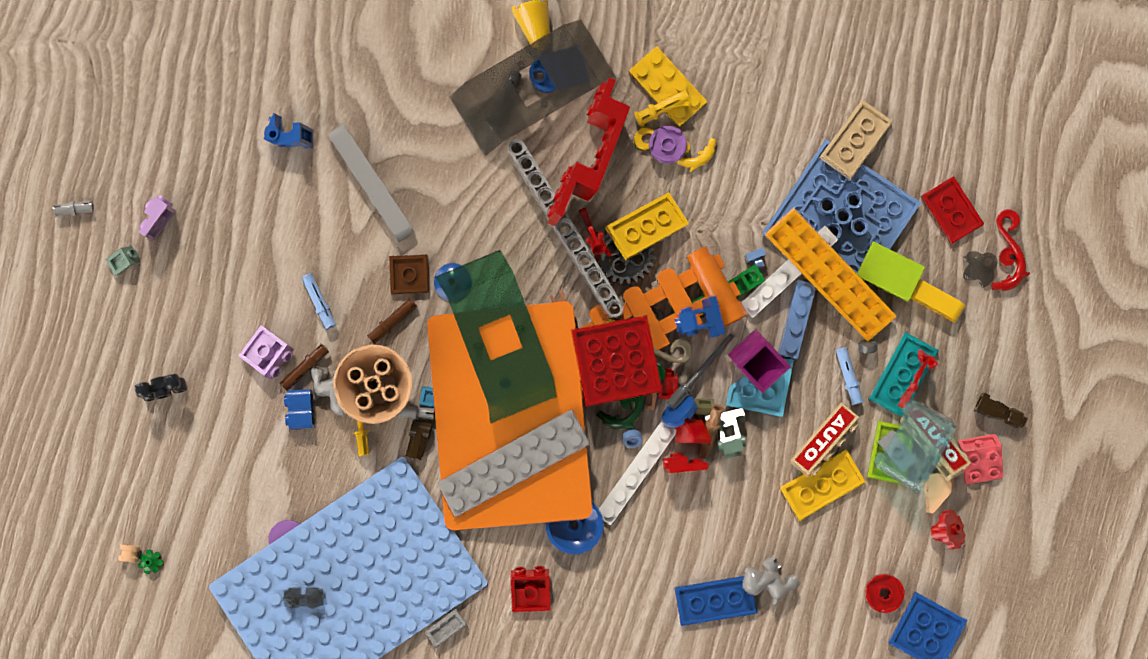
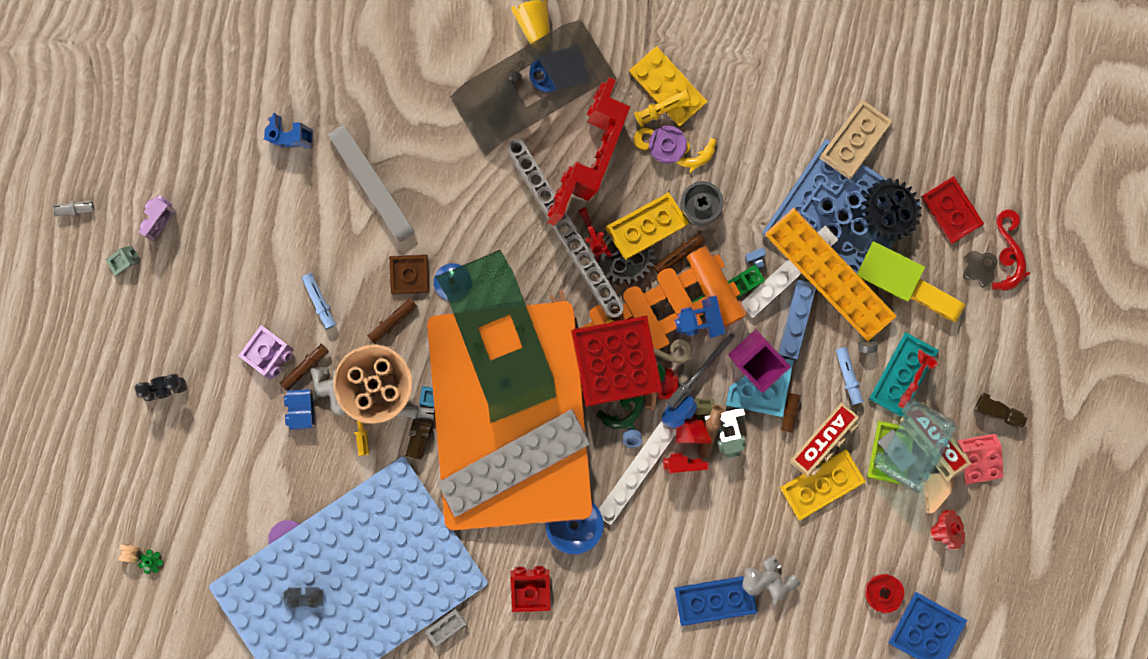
(697, 240): none -> reddish brown pin
(701, 192): none -> dark grey wheel
(790, 412): none -> reddish brown pin
(906, 204): none -> black gear

